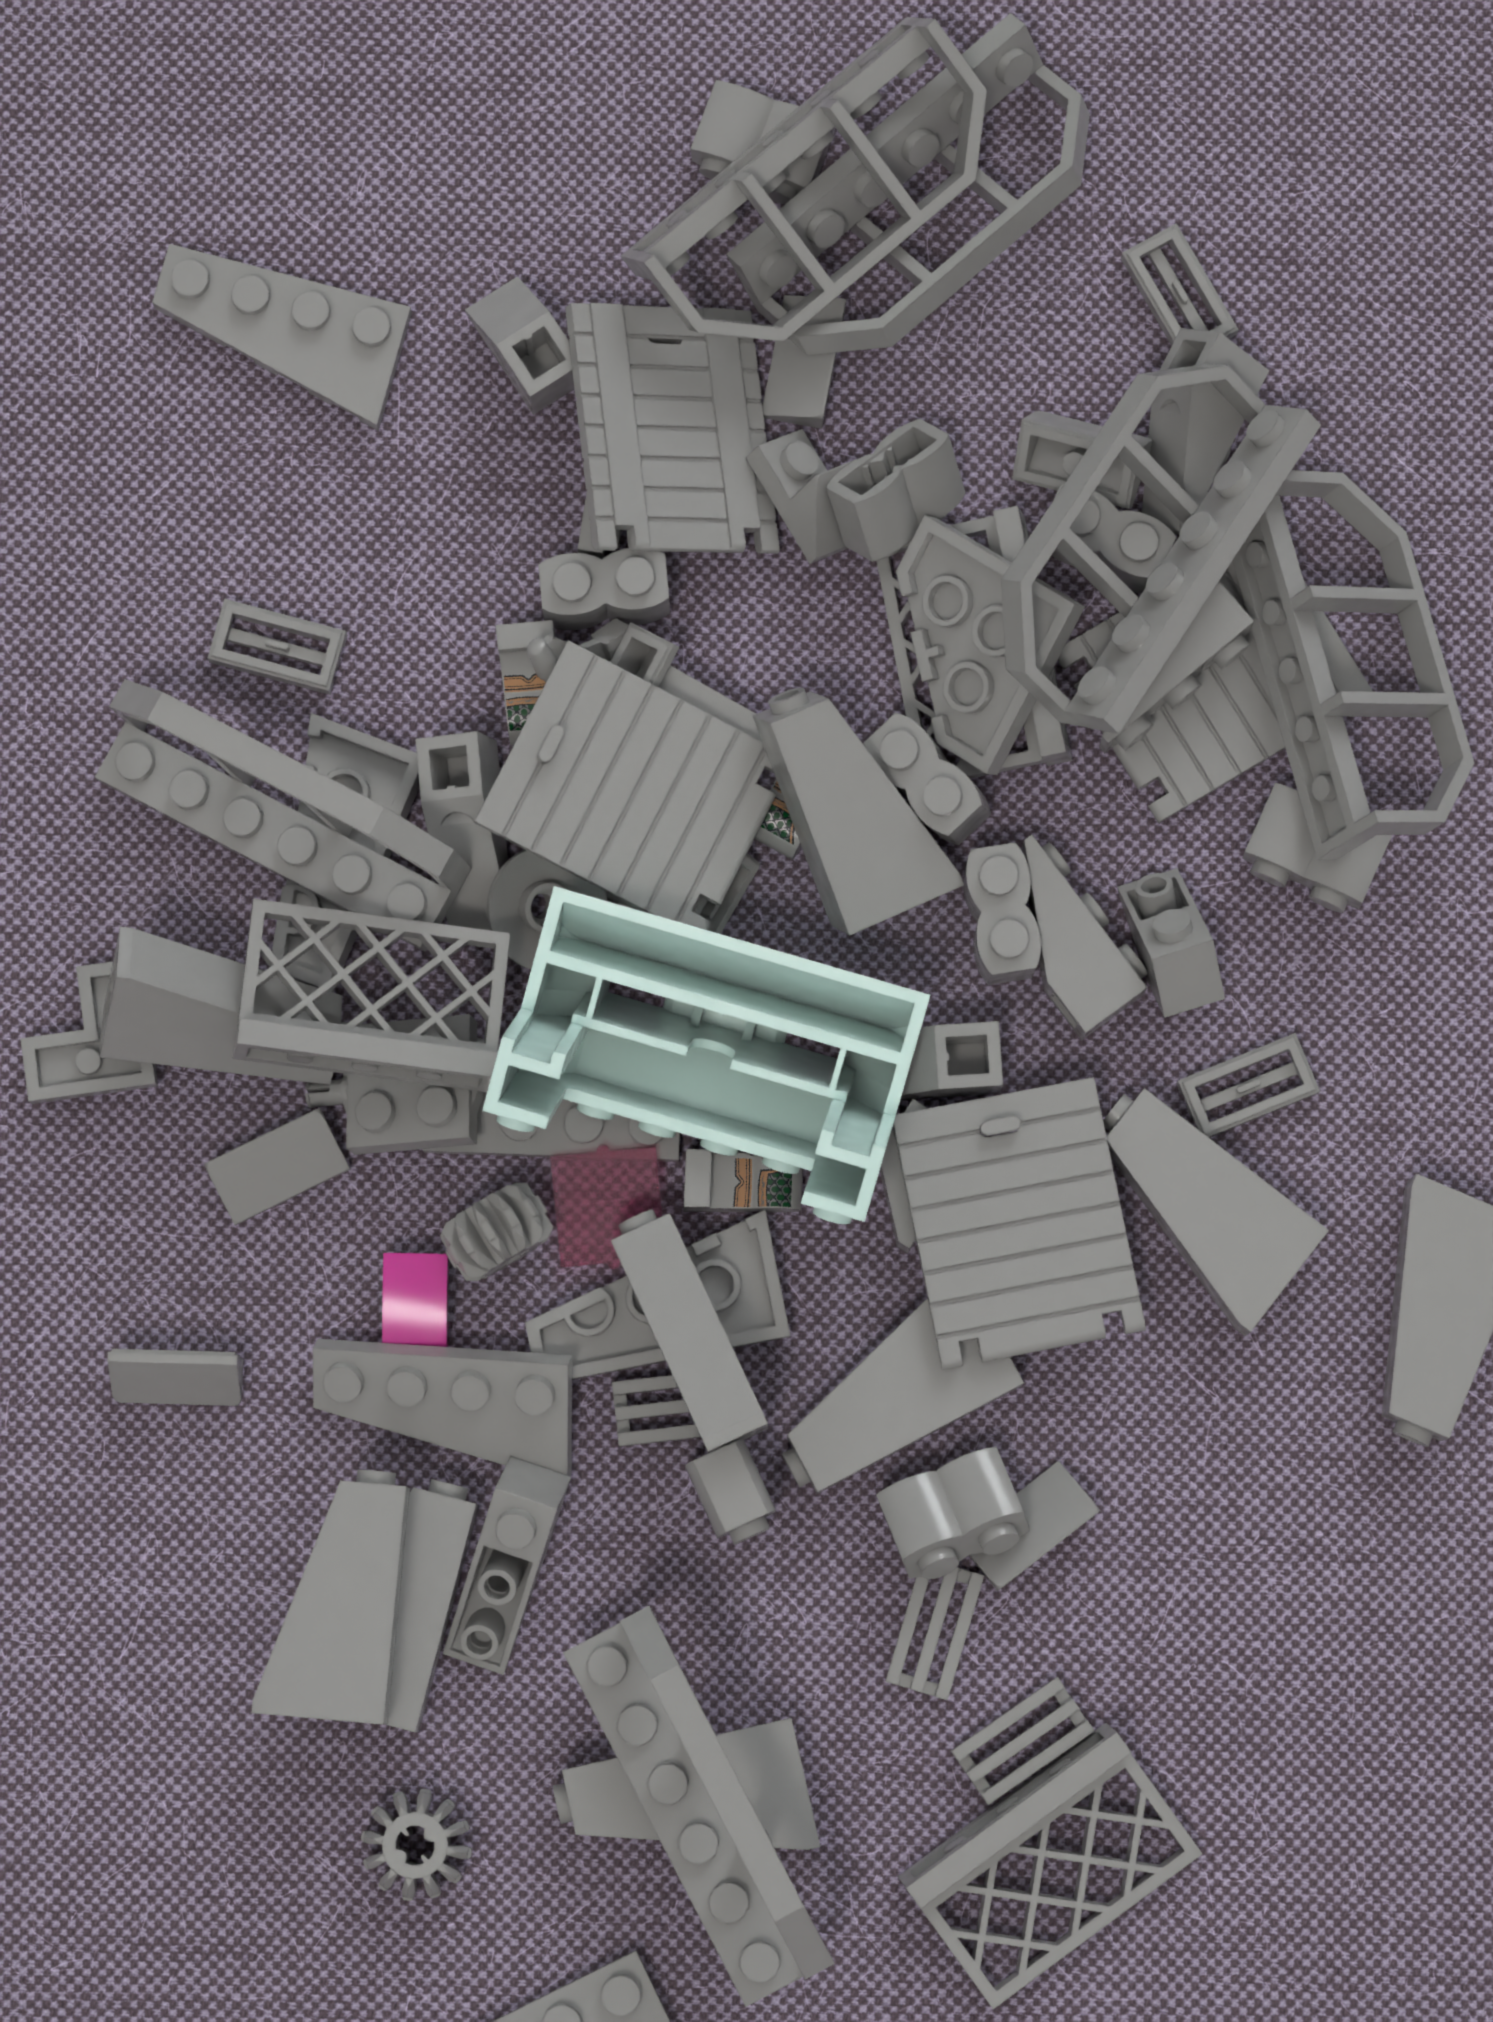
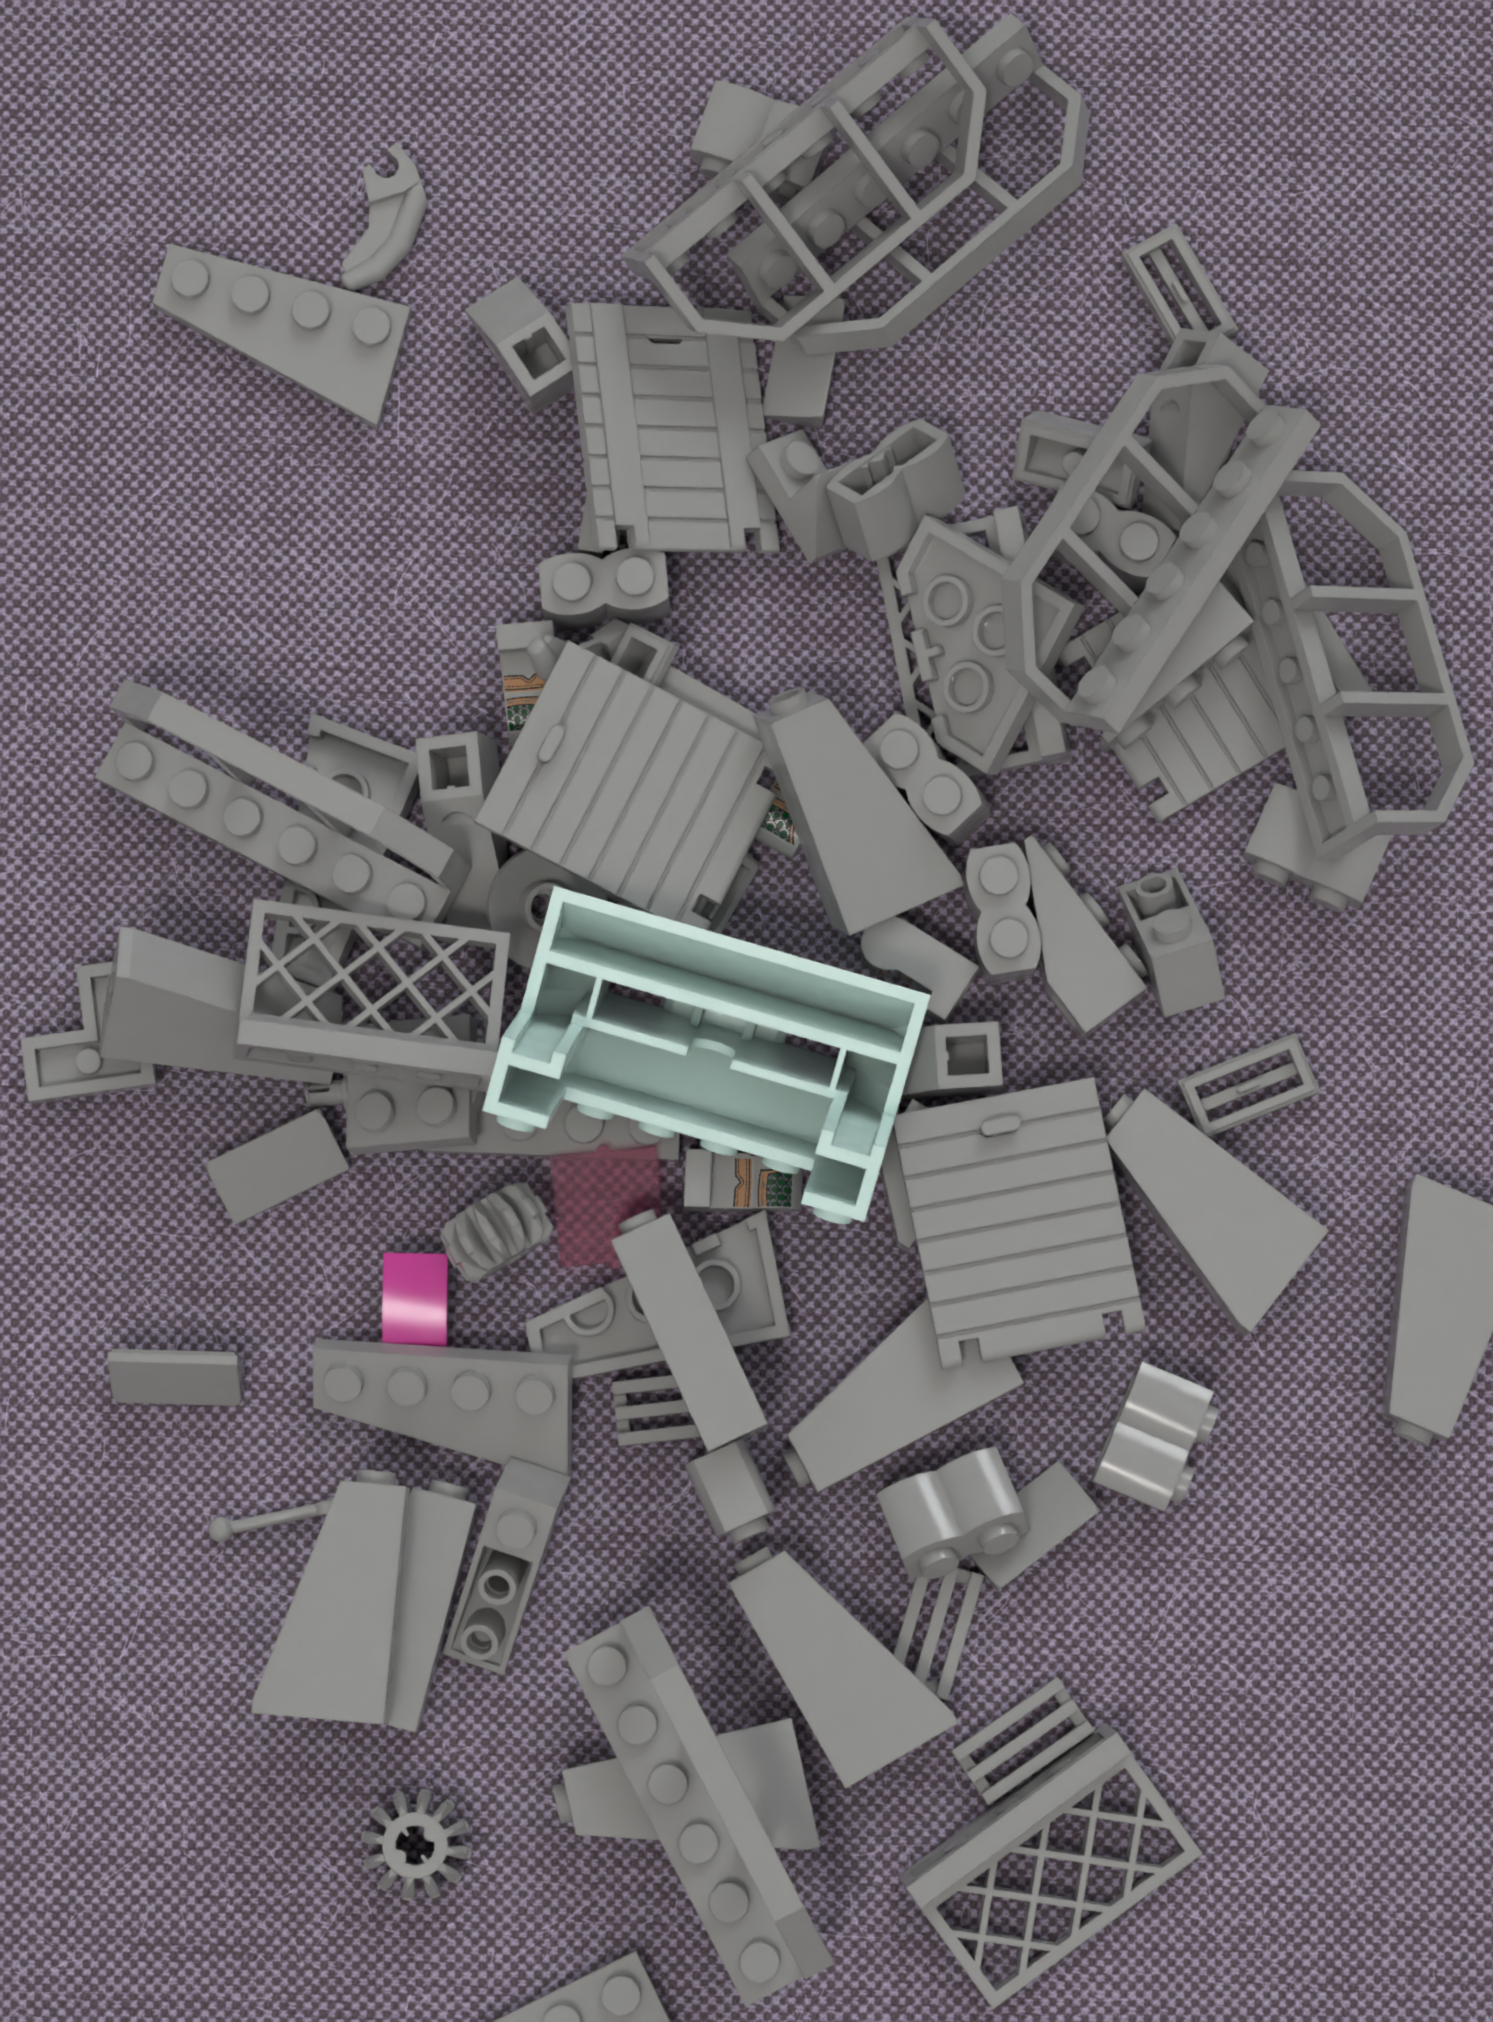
(222, 1528): none -> light grey hinge
(328, 661): light grey tile -> none
(394, 220): none -> light grey piece
(842, 1678): none -> light grey slope
(920, 961): none -> light grey leg
(1153, 1437): none -> light grey brick

